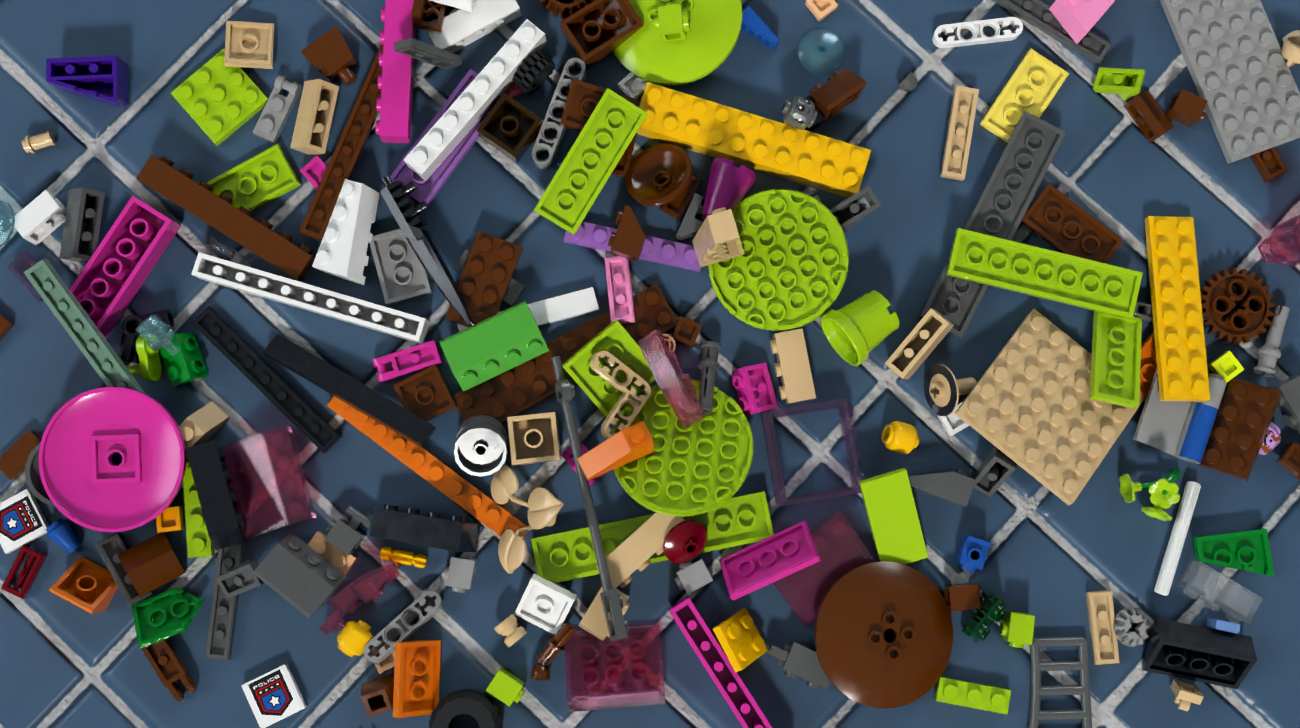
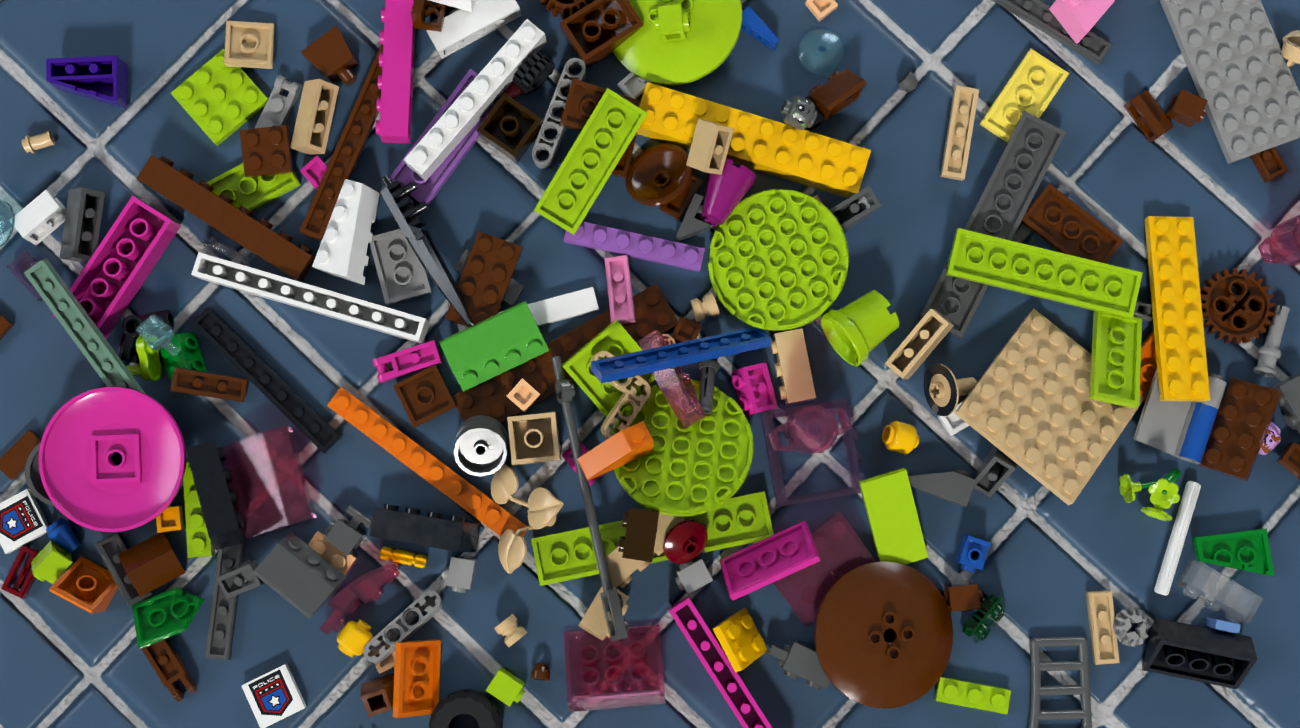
(51, 563): none -> lime brick
(202, 424): tan slope -> none
(208, 384): none -> reddish brown tile
(266, 151): none -> reddish brown plate
(349, 390): black tile -> none
(427, 53): dark grey tile -> none
(523, 395): none -> light nougat plate
(545, 604): white plate -> none
(556, 644): reddish brown axle -> none
(629, 236): reddish brown slope -> none
(640, 534): none -> dark brown brick
(679, 354): none -> blue plate
(705, 307): none -> tan wheel
(709, 147): none -> tan brick
(717, 238): tan wedge -> none
(810, 429): none -> clear pink container
(976, 29): white beam -> none
(1017, 628): lime brick -> none
(1119, 81): lime slope -> none
(1185, 694): tan tile -> none
(1226, 366): neon yellow plate -> none

